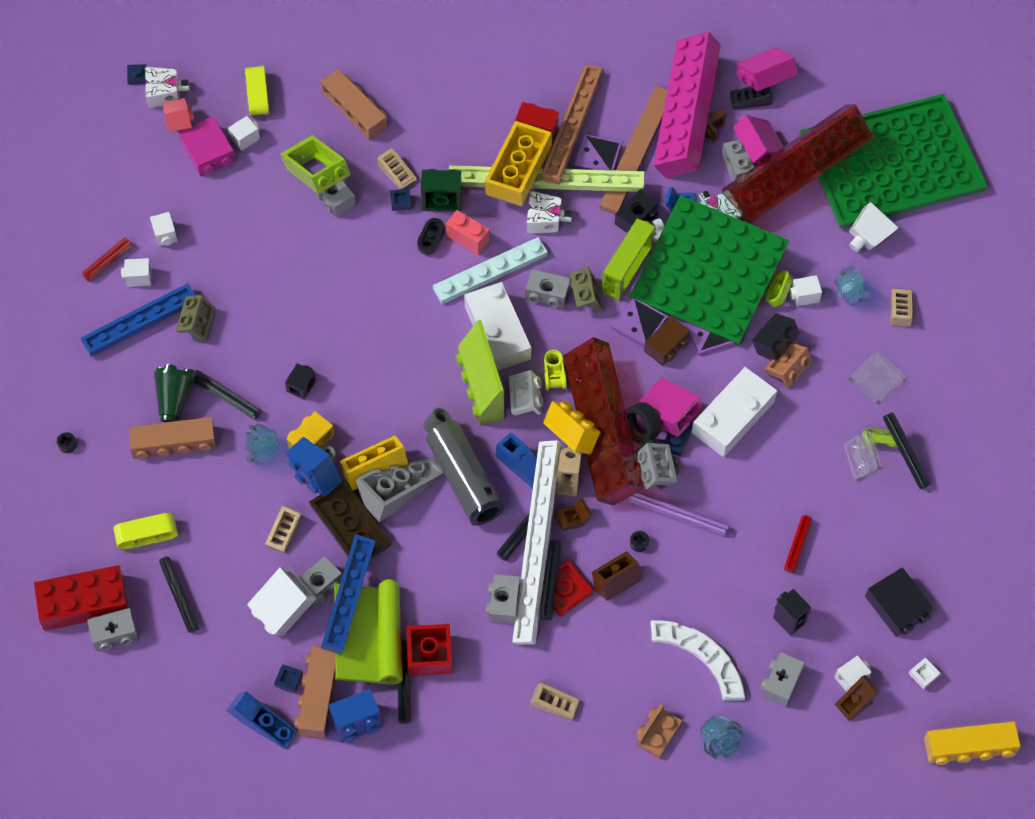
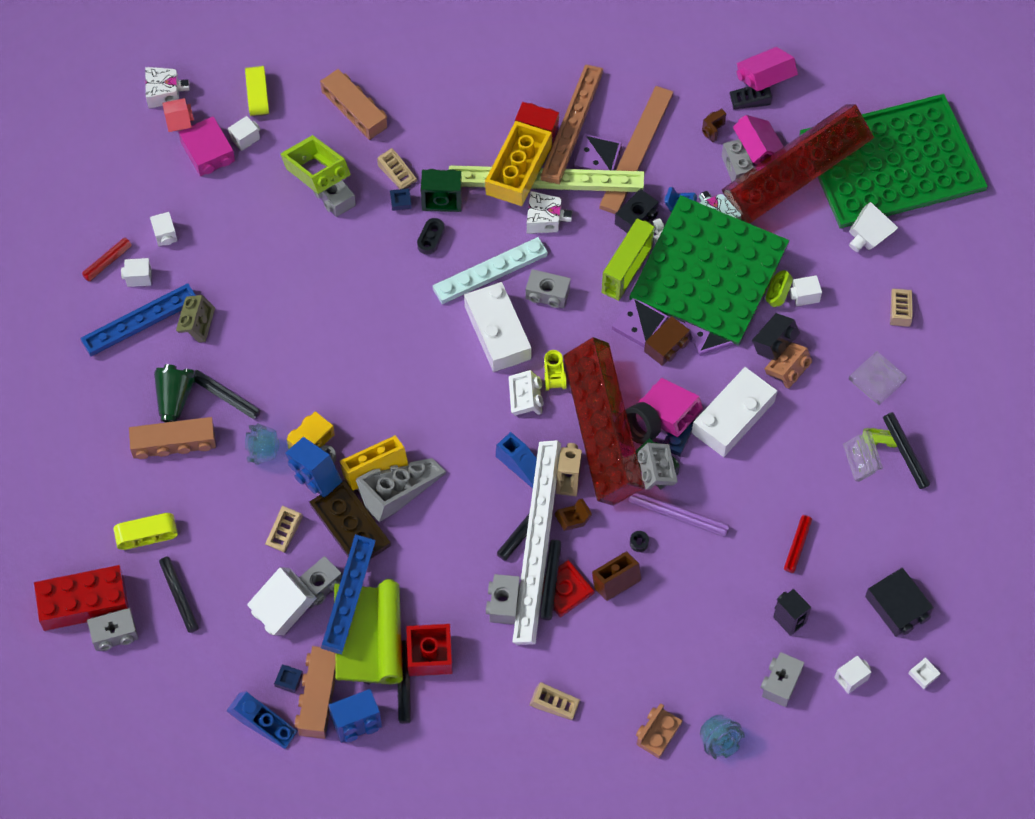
(66, 436): black bush -> none
(136, 74): dark blue plate -> none
(300, 381): black brick -> none
(462, 468): dark grey piece -> none
(467, 232): coral brick -> none
(481, 376): lime slope -> none
(571, 427): yellow brick -> none
(586, 289): olive bracket -> none
(687, 105): dark pink brick -> none
(706, 650): white tile -> none
(851, 286): clear light blue cone -> none
(857, 698): reddish brown slope -> none
(972, 743): yellow brick -> none

